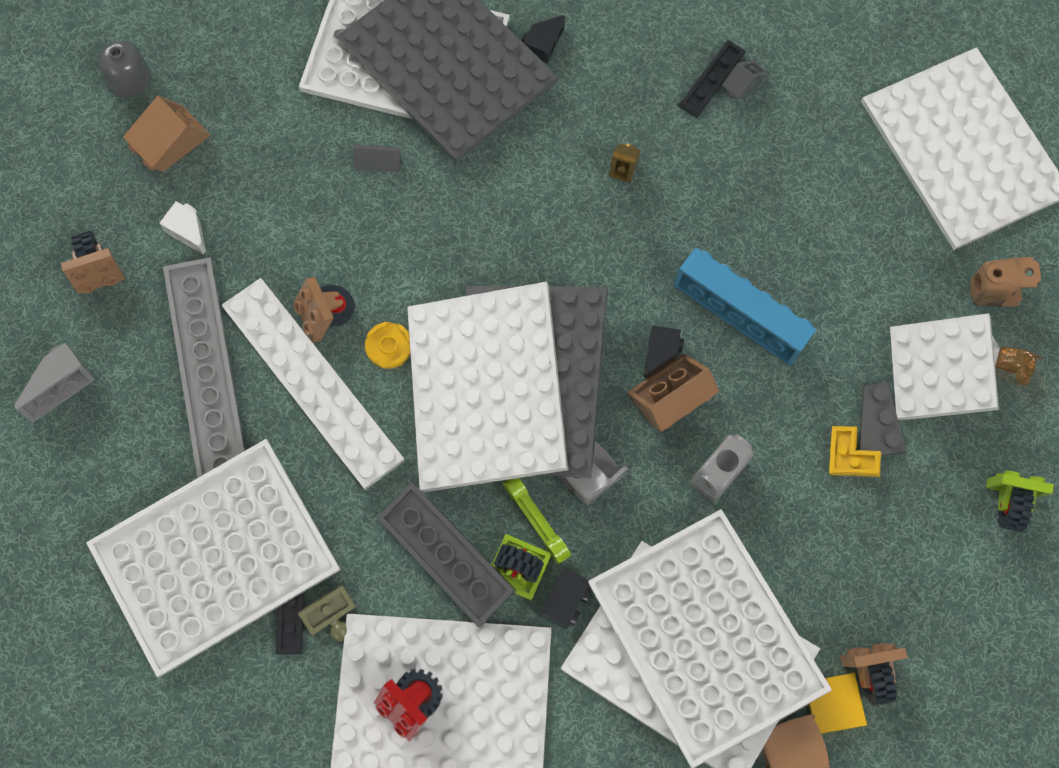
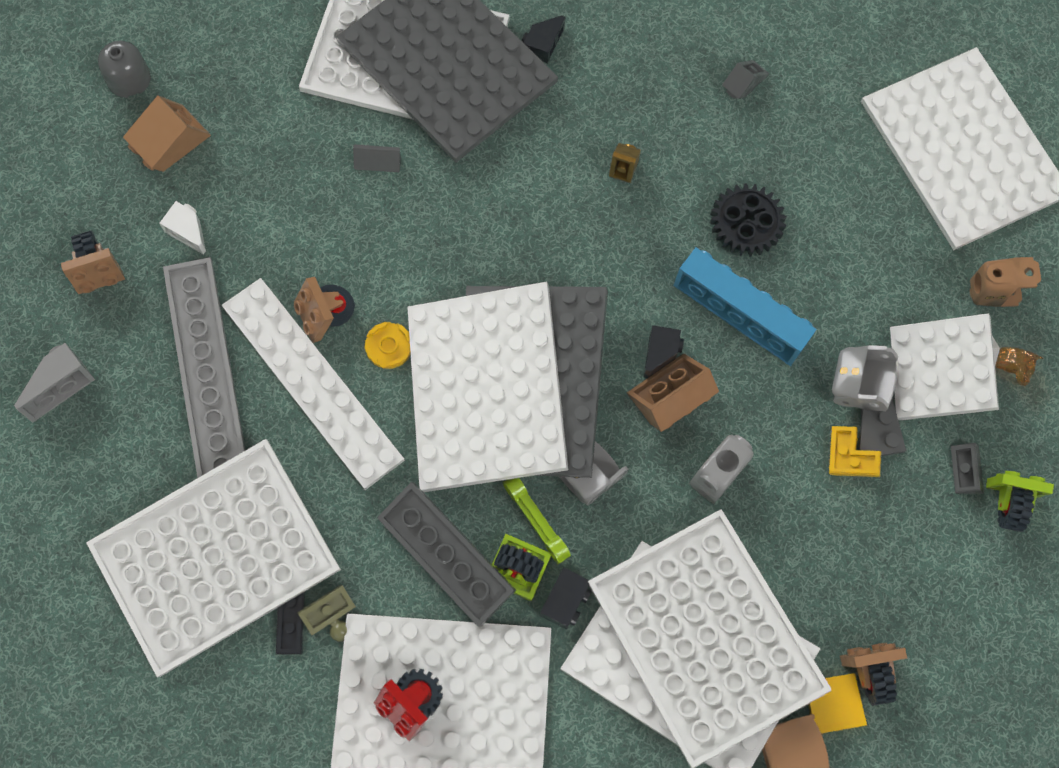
(712, 79): black tile -> none
(735, 203): none -> black gear
(865, 377): none -> light grey piece
(967, 469): none -> dark grey slope

